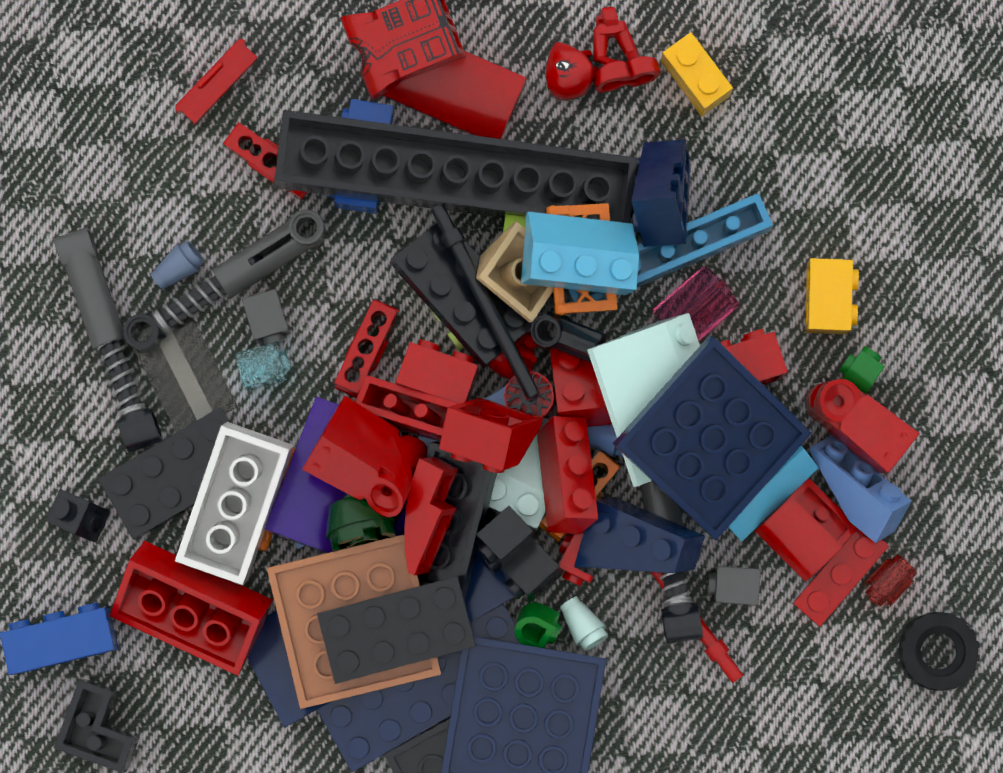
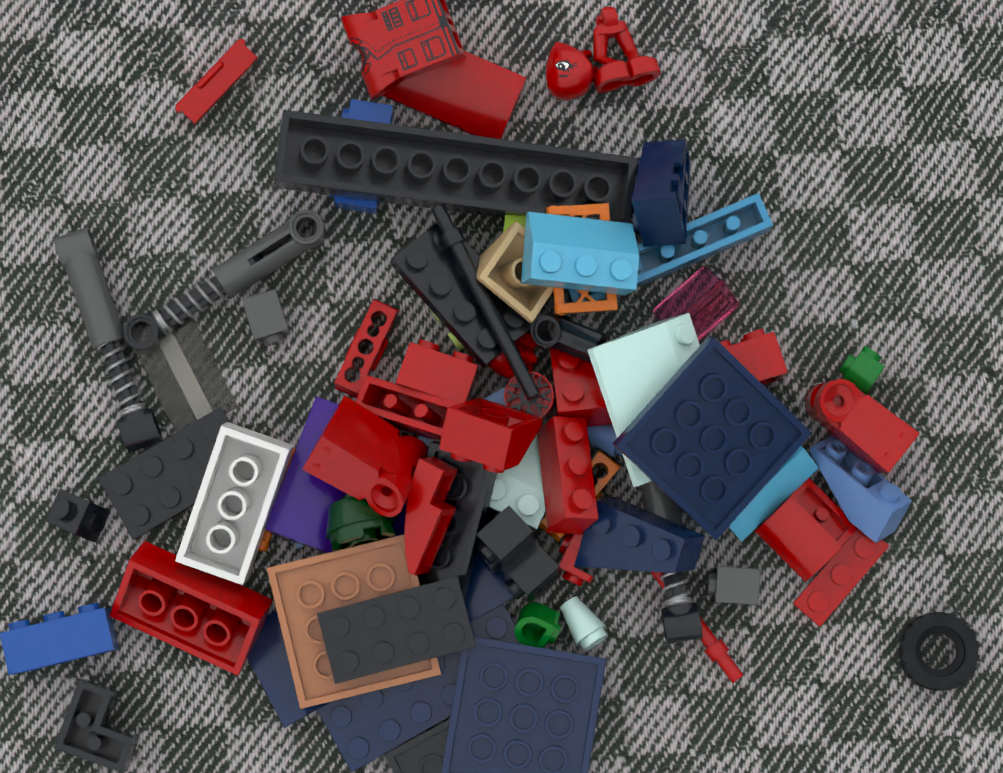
(177, 265): sand blue cone -> none
(257, 163): red piece -> none
(262, 366): clear light blue brick -> none
(696, 74): yellow brick -> none
(830, 296): yellow brick -> none
(890, 581): clear red brick -> none

